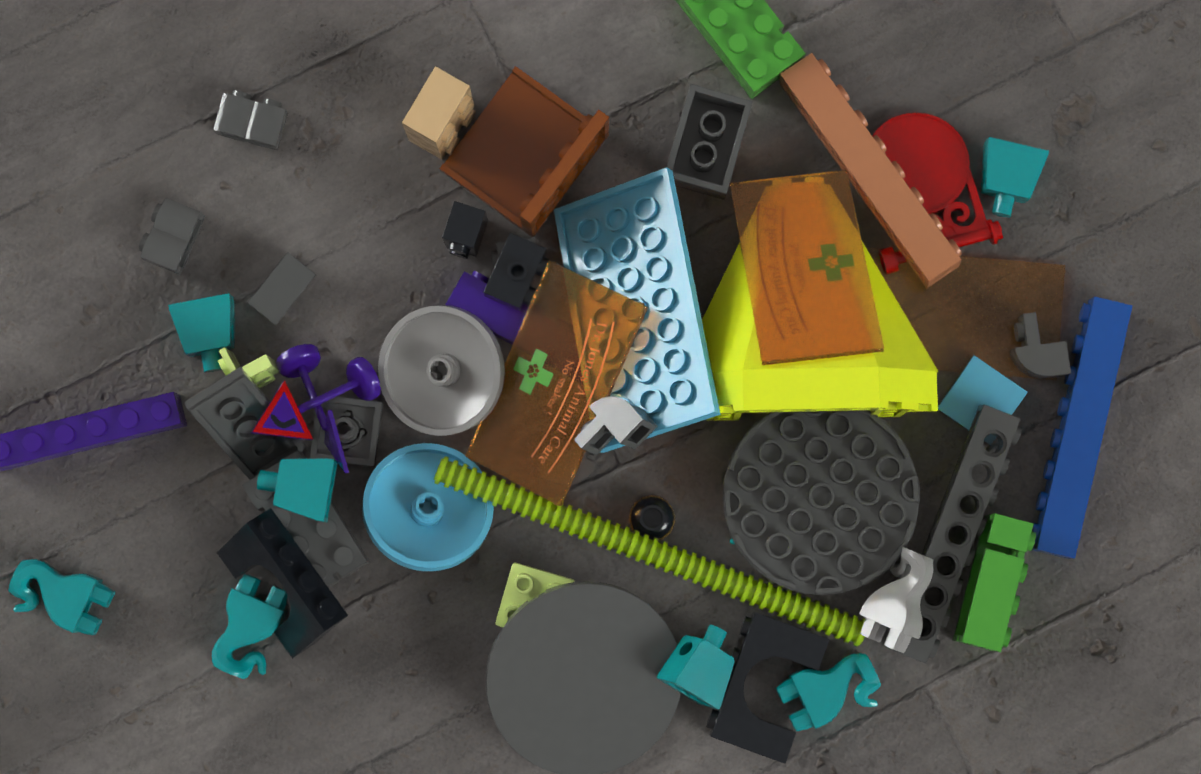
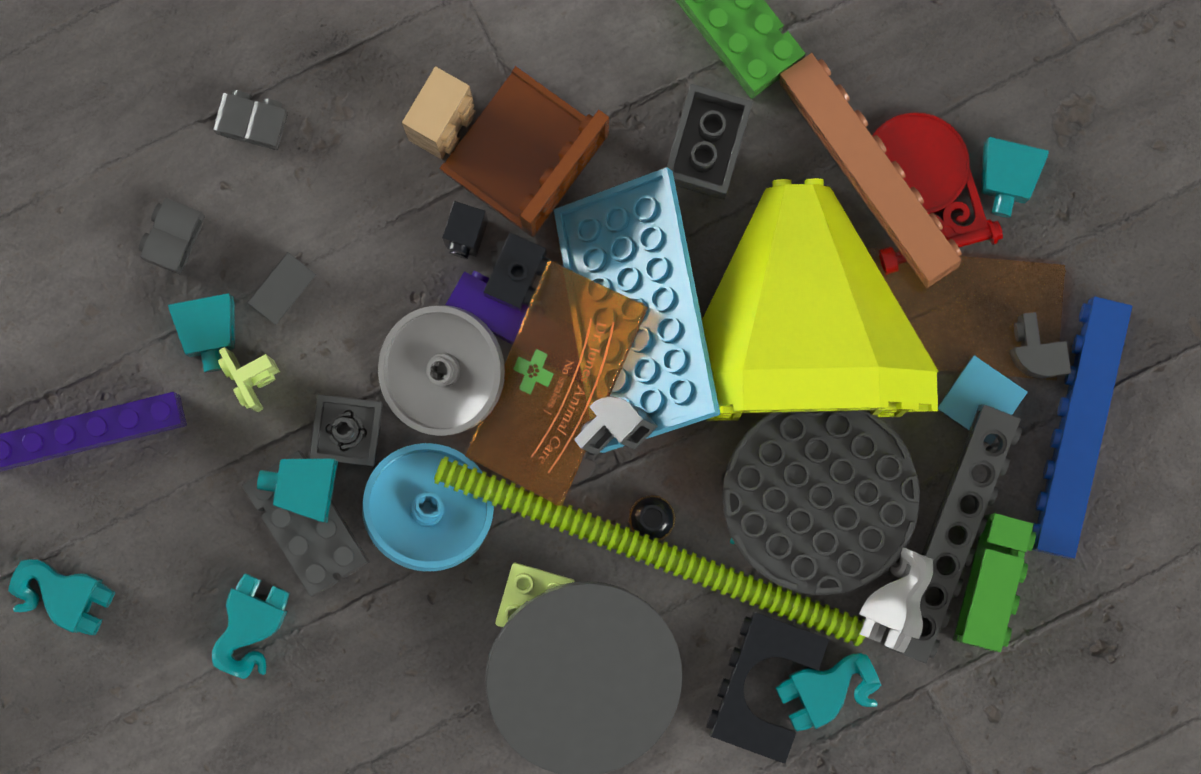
(230, 413): dark grey tile -> none
(284, 417): dark purple piece -> none
(298, 363): dark purple piece -> none
(312, 604): black arch -> none
(700, 668): teal torso -> none
(805, 268): clear orange piece -> none

